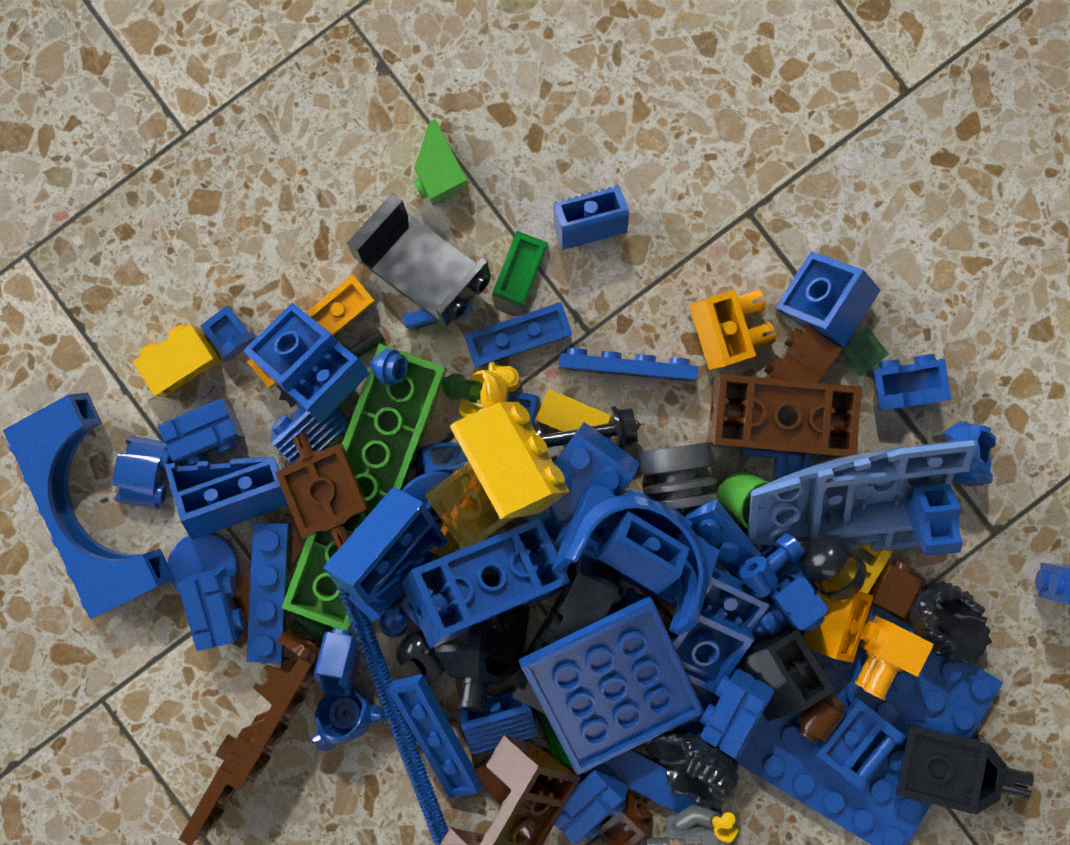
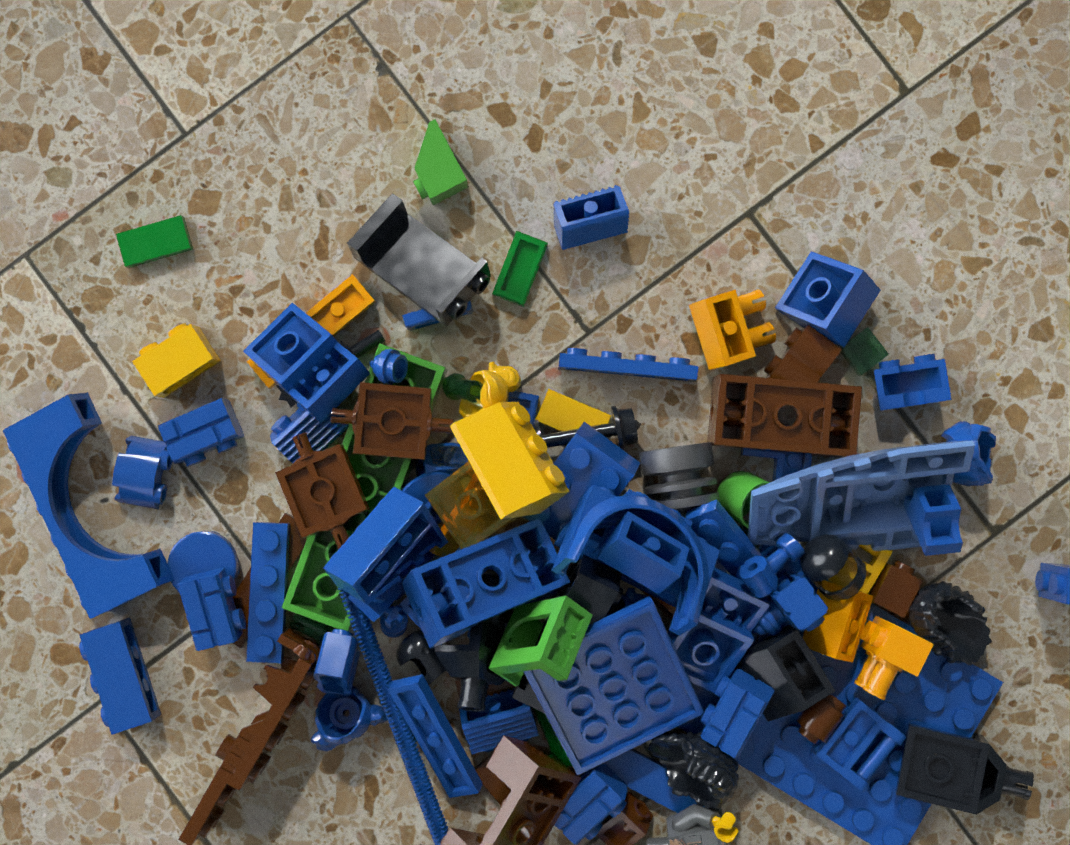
(119, 676): none -> blue brick
(154, 241): none -> green tile
(224, 493): blue wedge -> none
(228, 333): blue tile -> none
(392, 420): none -> reddish brown plate
(518, 334): blue plate -> none
(556, 646): none -> bright green panel

